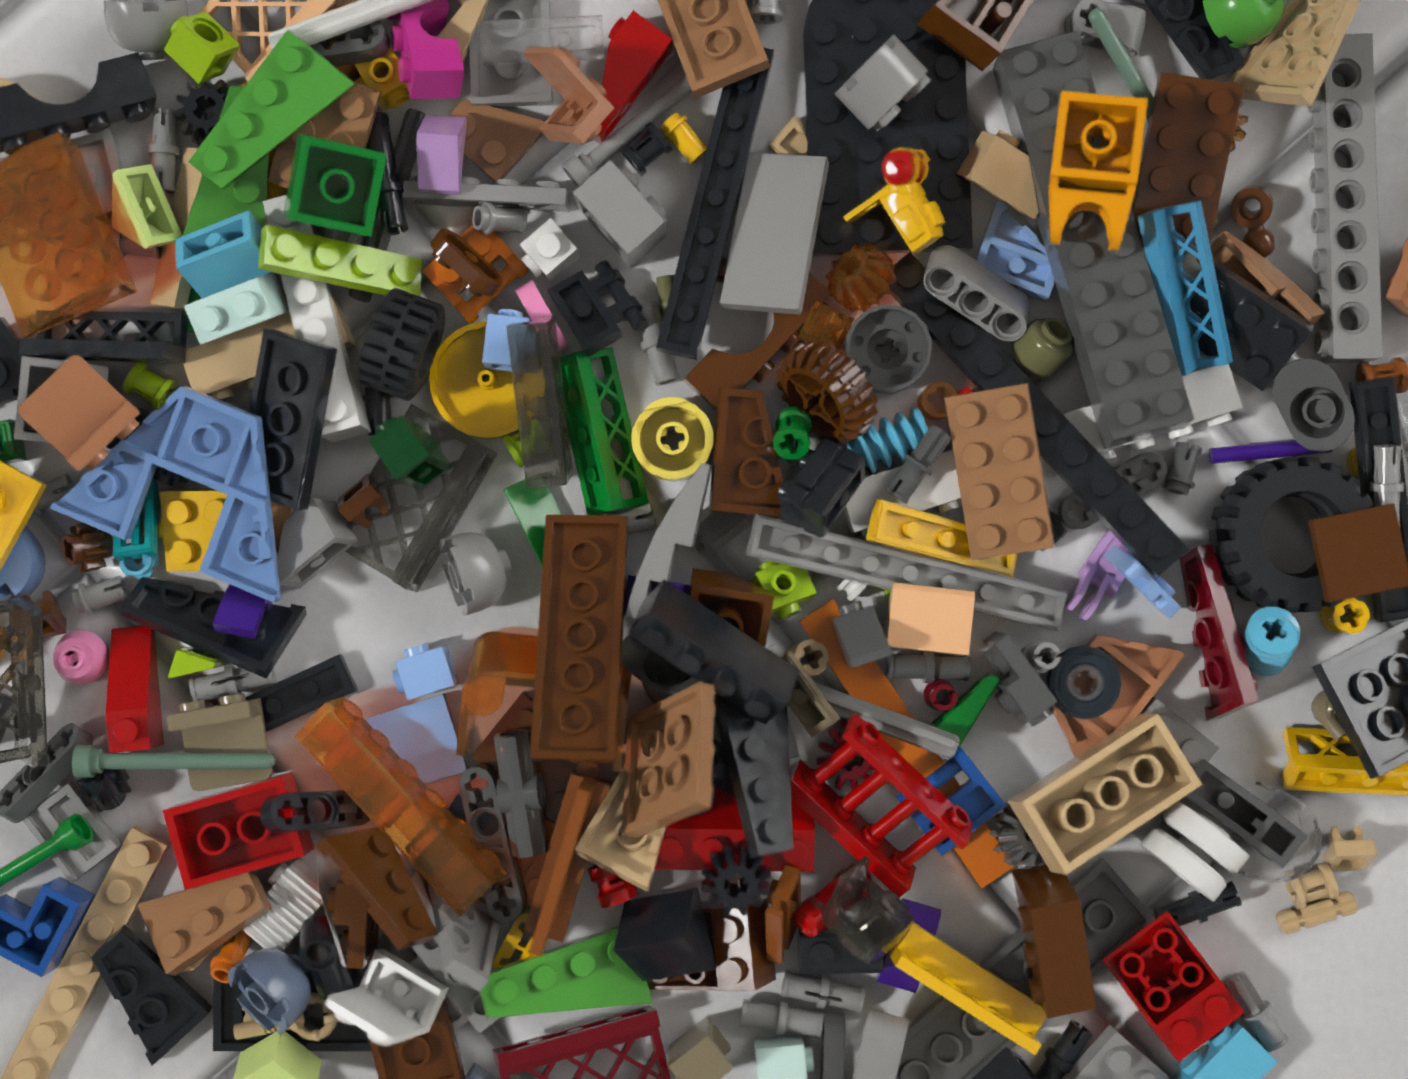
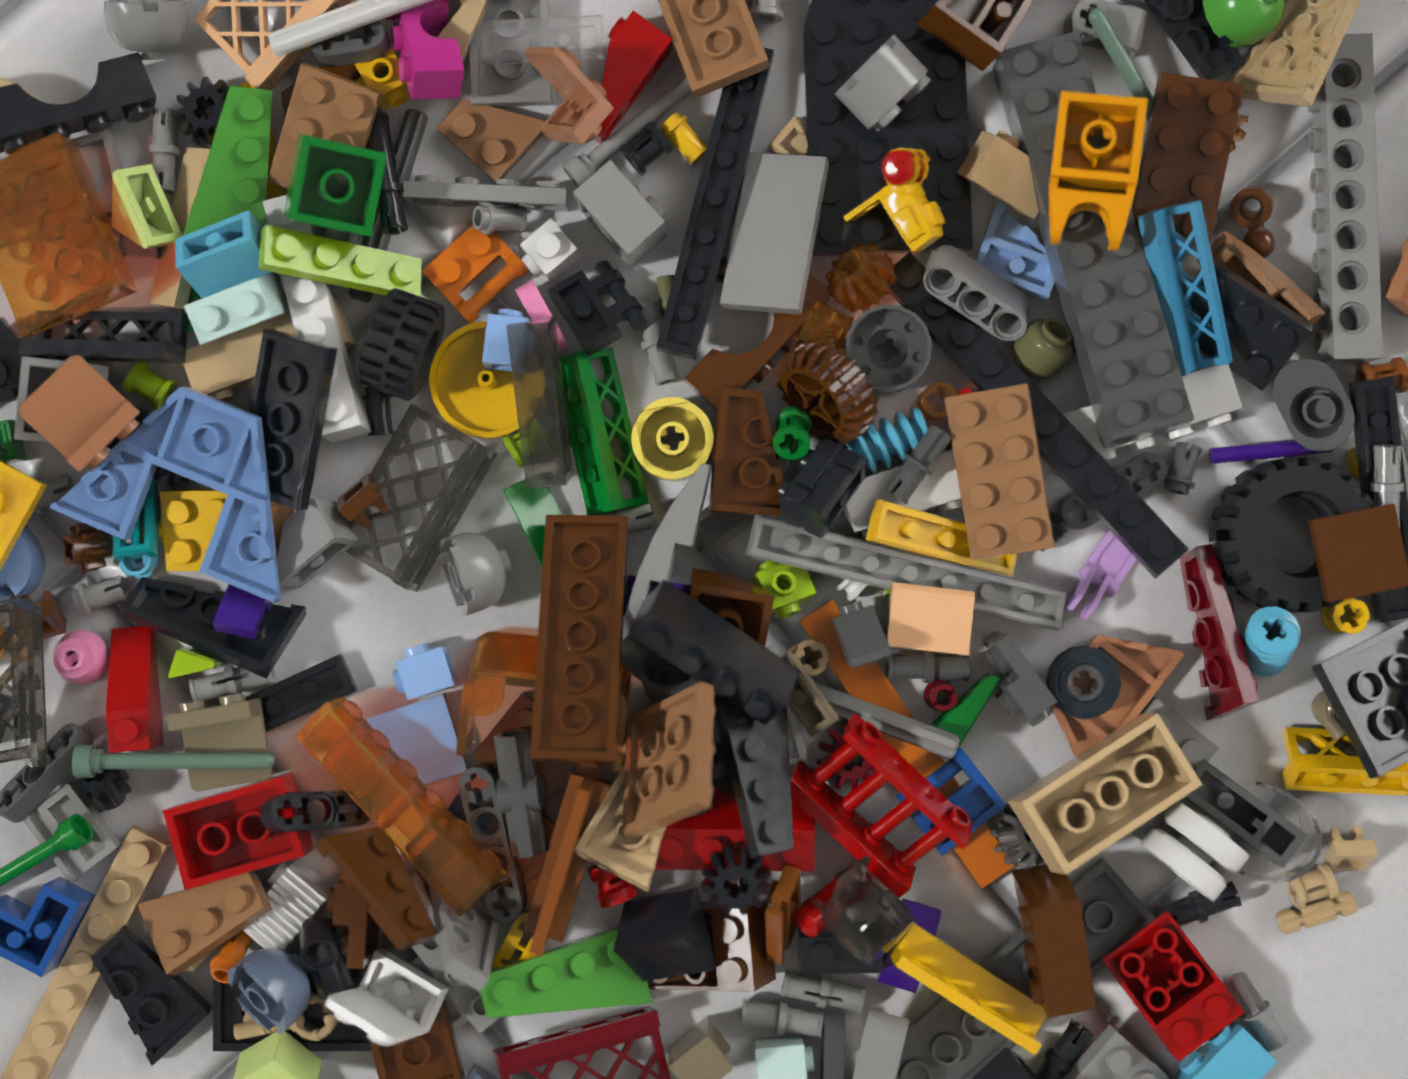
(201, 46): lime brick -> none
(274, 104): bright green wing -> none
(321, 887): white sticker -> none
(409, 452): dark green brick -> none
(440, 154): lavender slope -> none
(456, 253): reddish brown plate -> none
(1046, 650): light grey pin -> none
(1154, 590): light blue wing -> none

